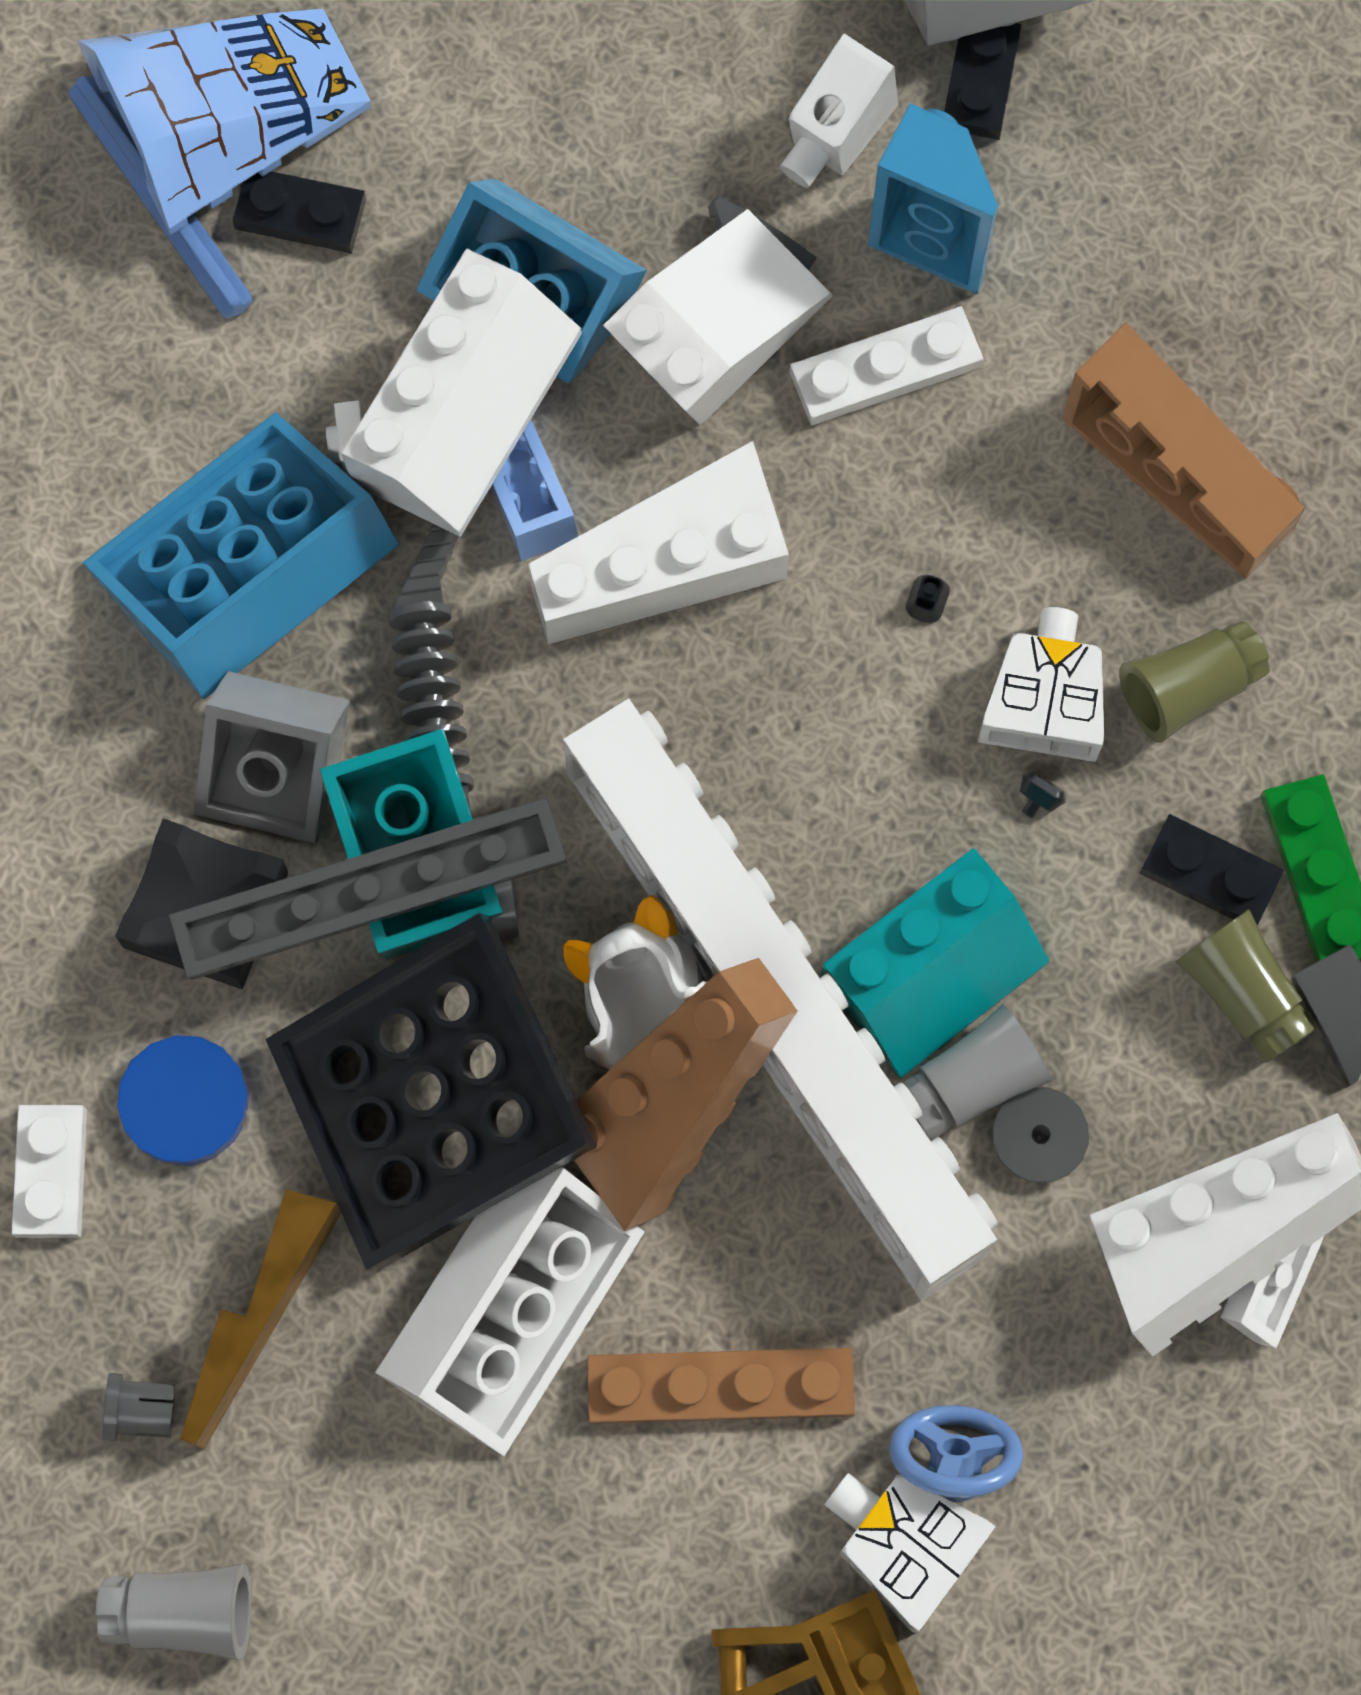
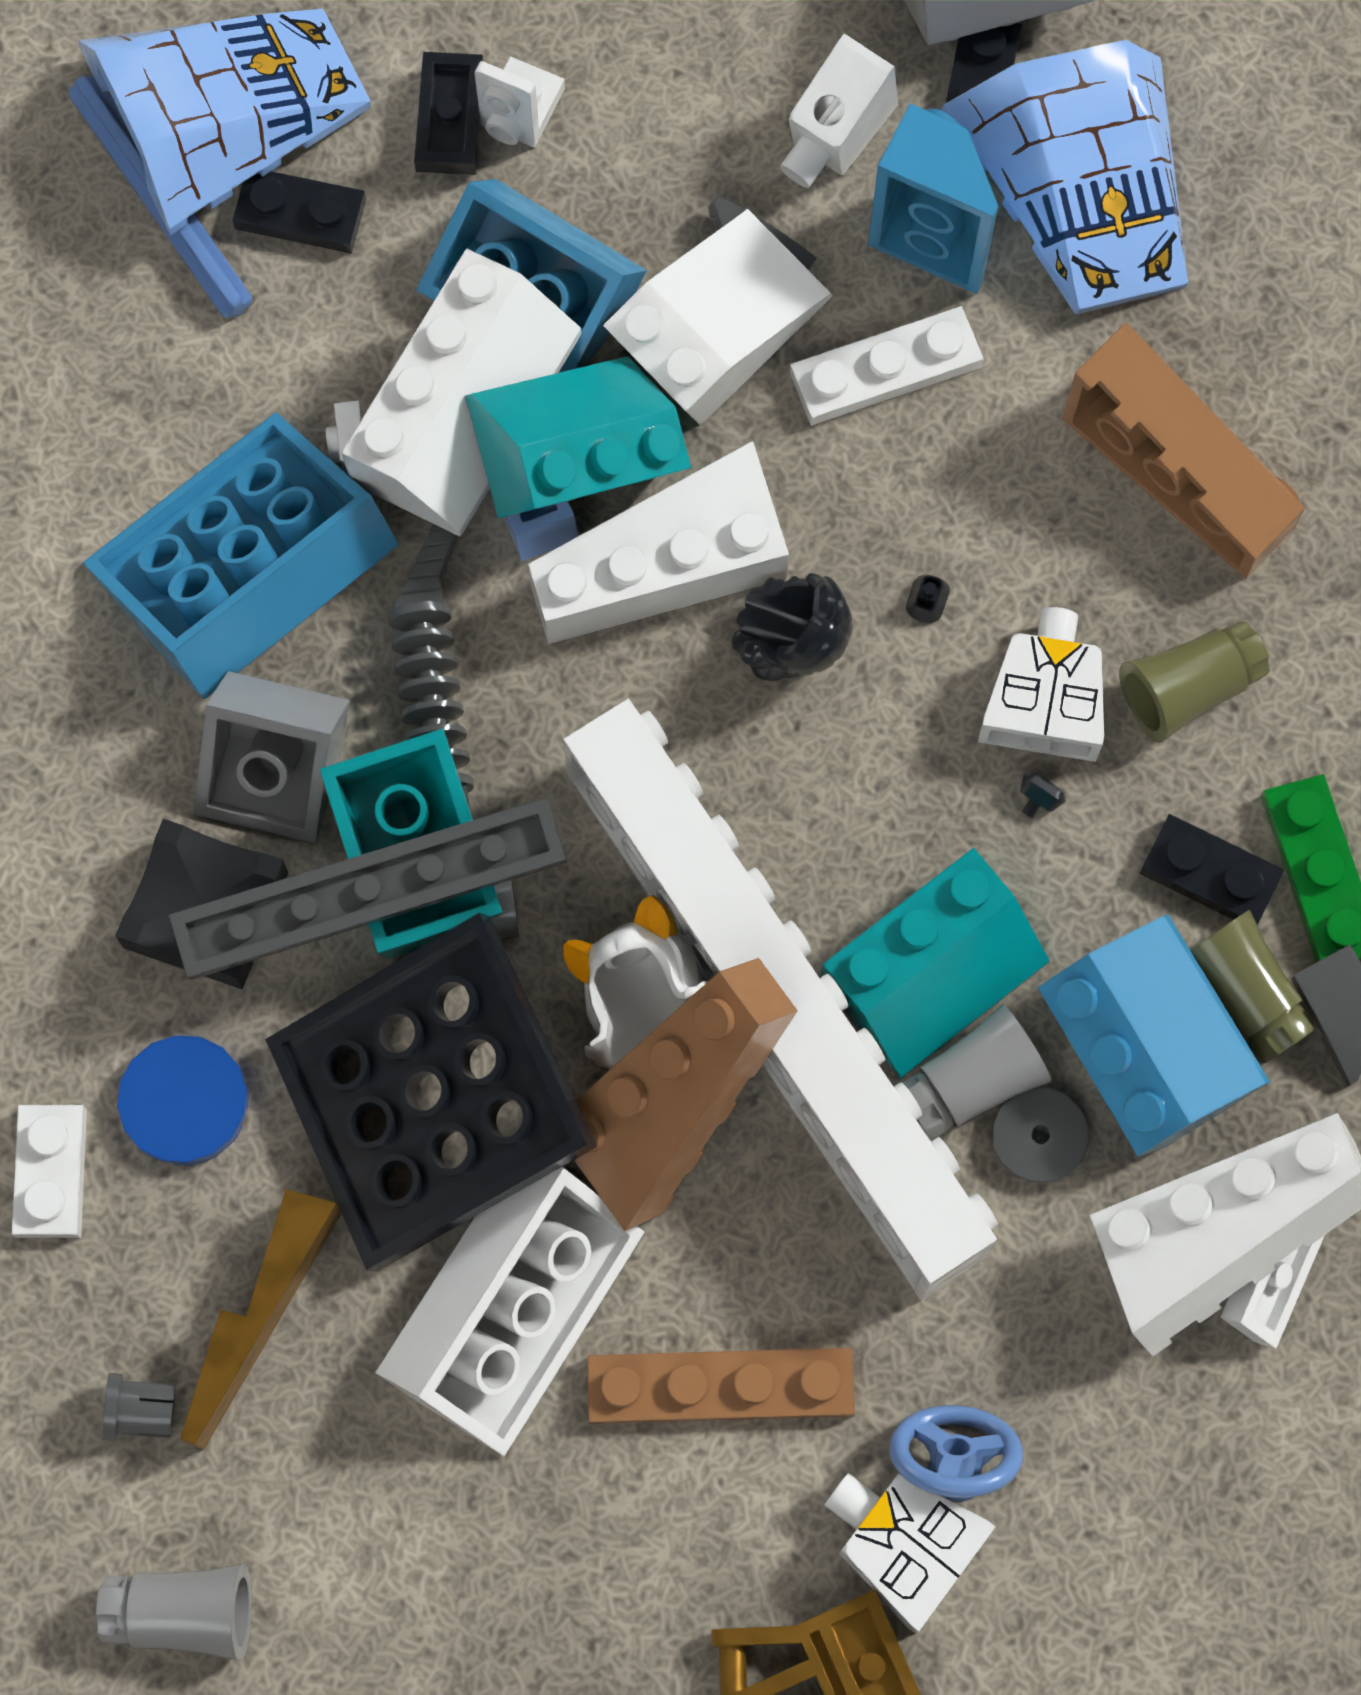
(448, 114): none -> black plate
(516, 100): none -> white bracket
(574, 435): none -> teal slope
(793, 627): none -> black hair
(1085, 169): none -> light blue wedge
(1153, 1035): none -> dark azure slope

